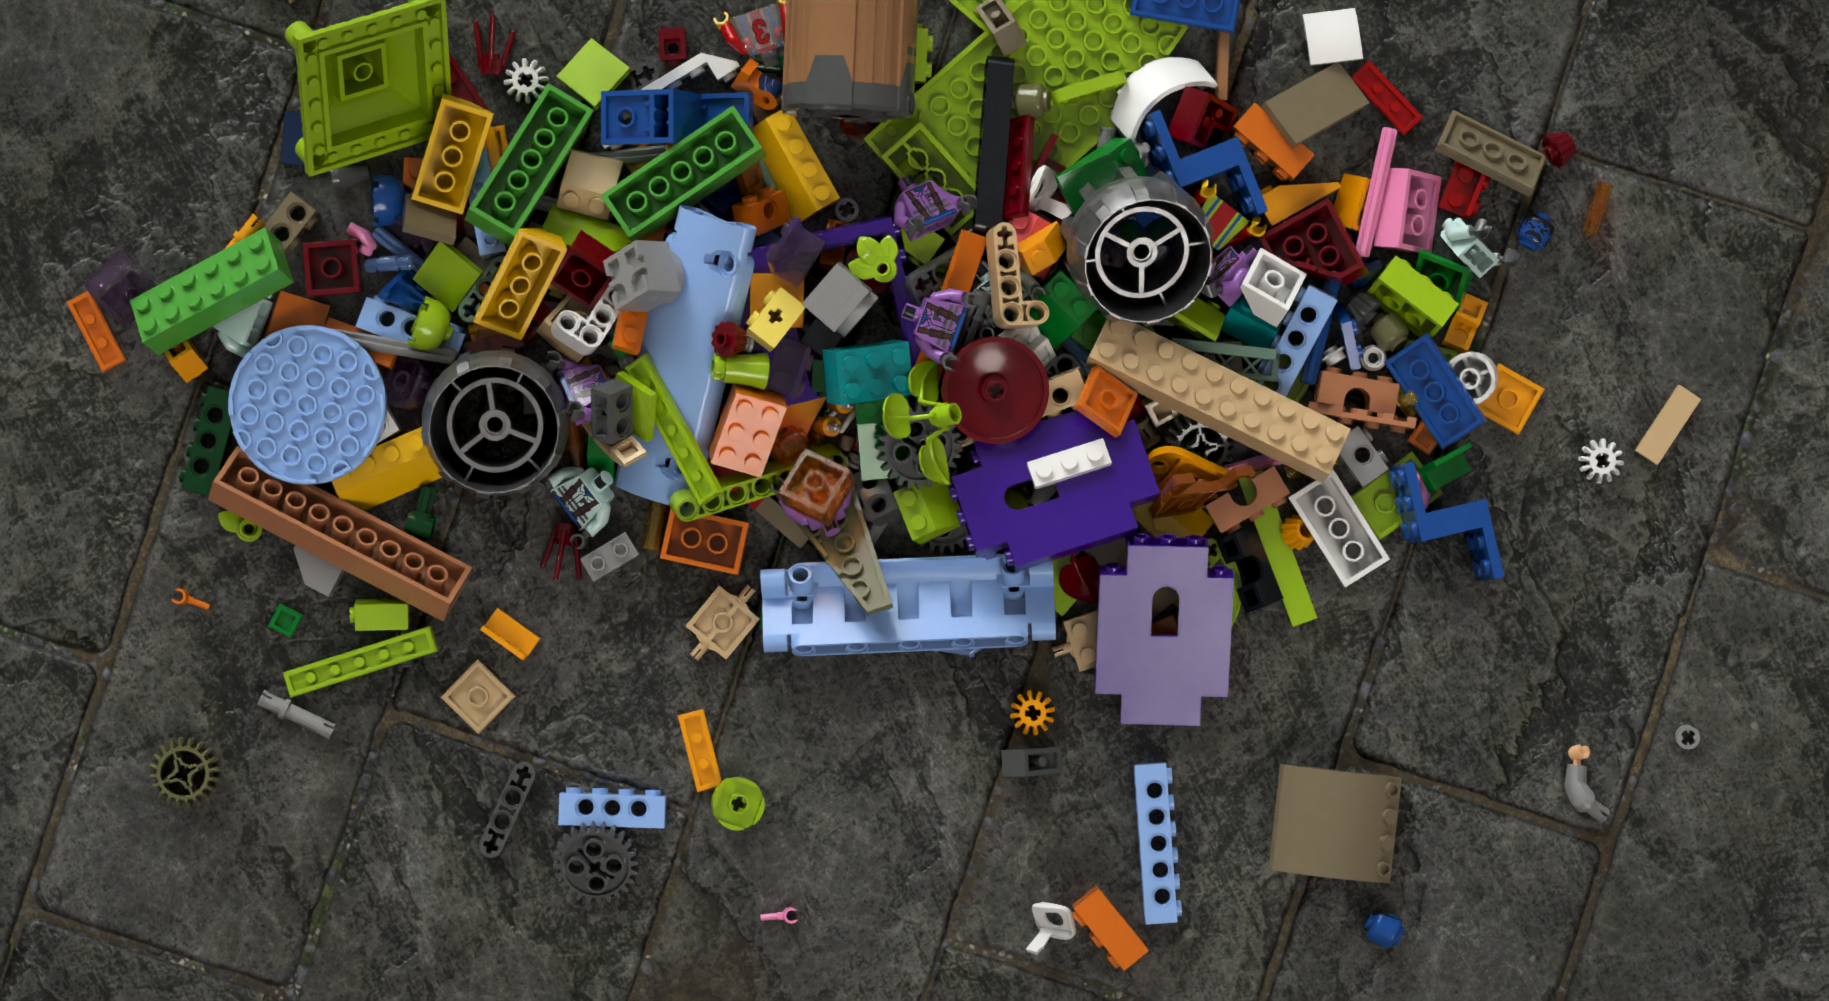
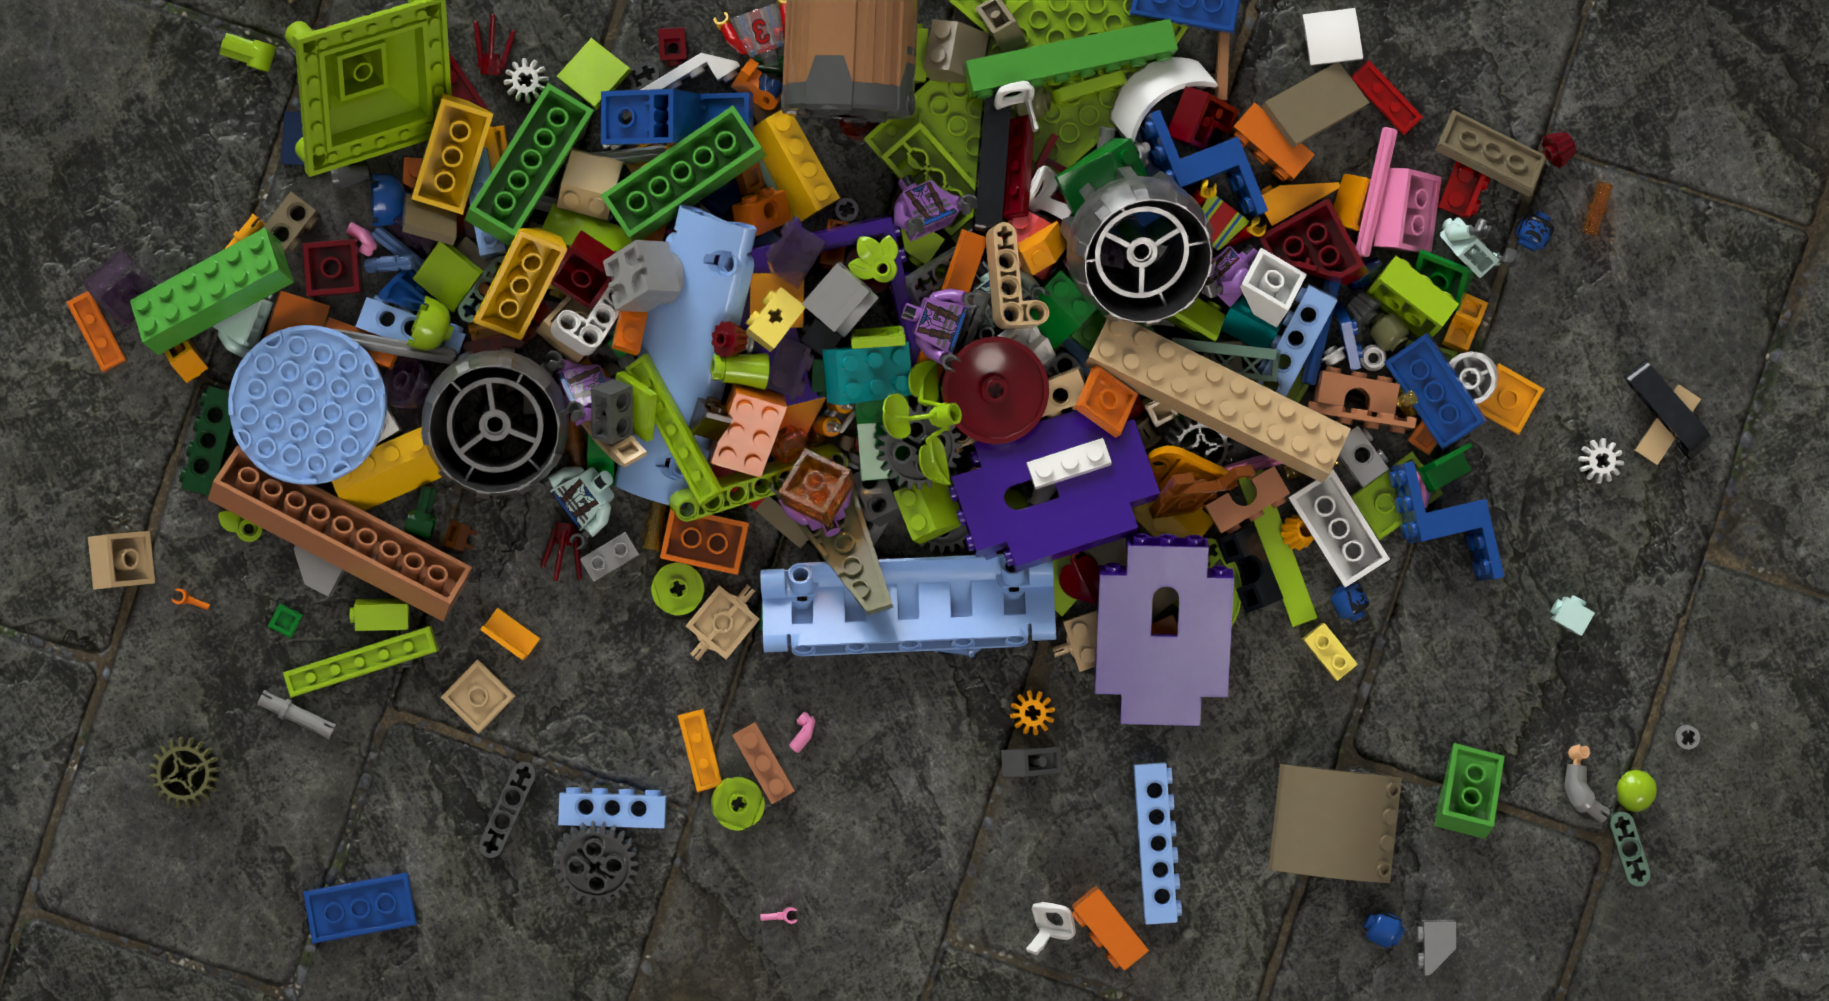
(121, 560): none -> tan slope
(254, 53): none -> lime piece
(360, 907): none -> blue tile
(457, 536): none -> reddish brown tile
(664, 581): none -> lime plate
(710, 418): none -> dark brown slope
(763, 762): none -> nougat arch
(805, 733): none -> bright pink arm
(877, 337): none -> lime tile
(949, 48): none -> dark tan slope
(1026, 96): none -> white piece
(1071, 58): none -> bright green brick
(1329, 651): none -> light yellow brick
(1350, 601): none -> blue head
(1437, 941): none -> light grey slope
(1470, 791): none -> bright green slope
(1572, 614): none -> light aqua brick
(1630, 827): none -> sand green beam
(1636, 790): none -> lime hair
(1669, 409): none -> black beam

